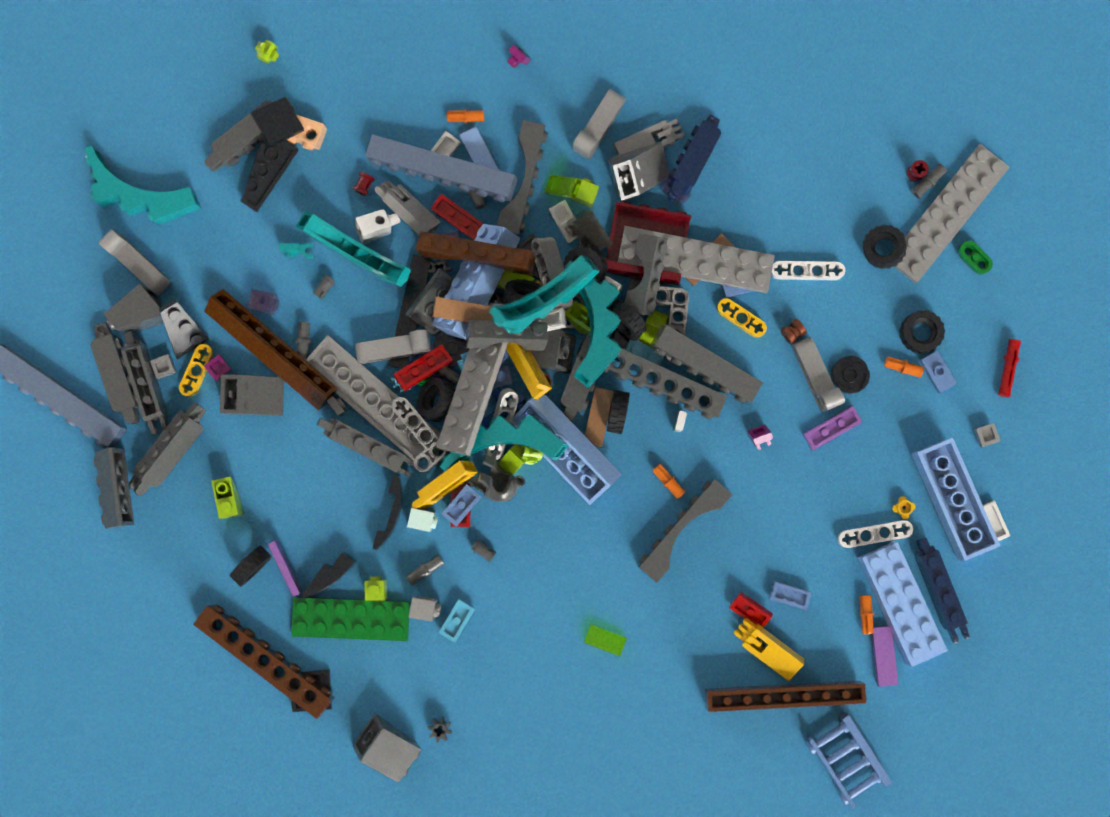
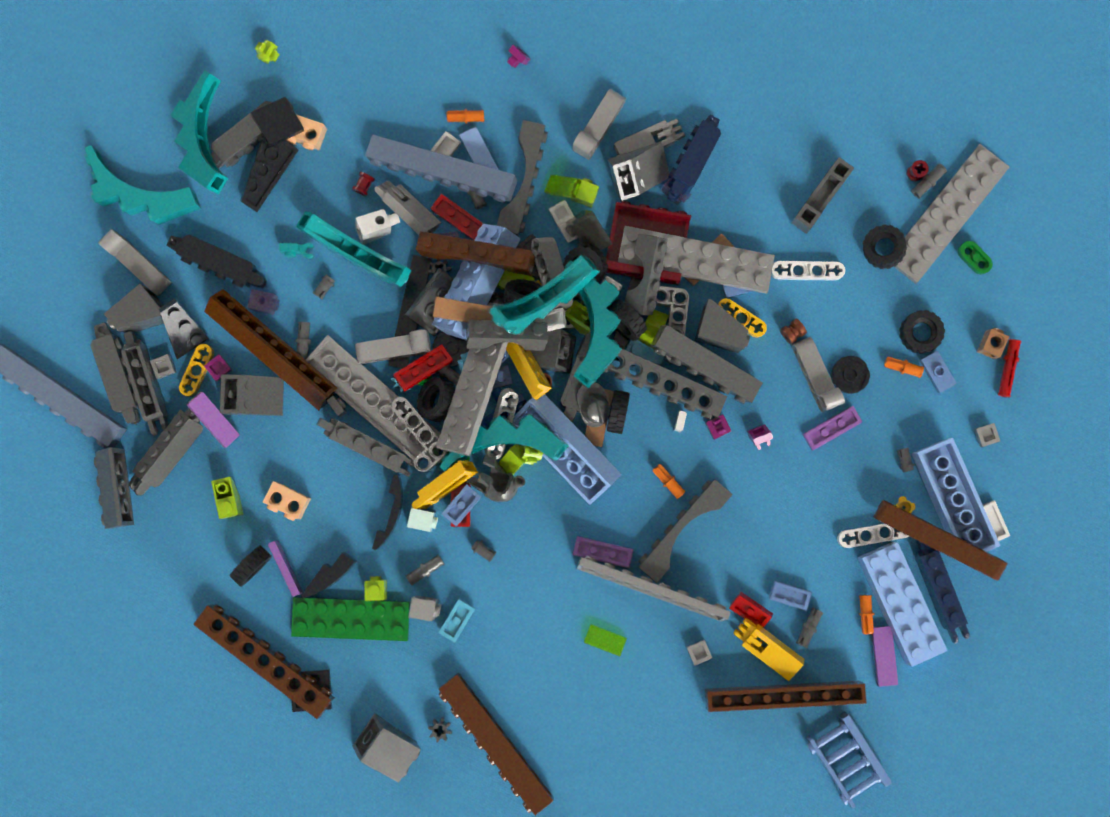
(193, 135): none -> teal arch
(213, 419): none -> medium lavender tile
(217, 260): none -> black hinge
(288, 496): none -> light nougat brick
(496, 744): none -> reddish brown brick
(593, 405): none -> dark grey piece
(603, 551): none -> medium lavender tile
(659, 591): none -> light grey plate
(699, 652): none -> light grey plate
(718, 427): none -> magenta tile
(721, 329): none -> dark grey slope
(809, 628): none -> dark grey pin
(822, 195): none -> dark grey arch
(905, 460): none -> dark grey pin
(940, 540): none -> reddish brown beam
(985, 347): none -> medium nougat brick

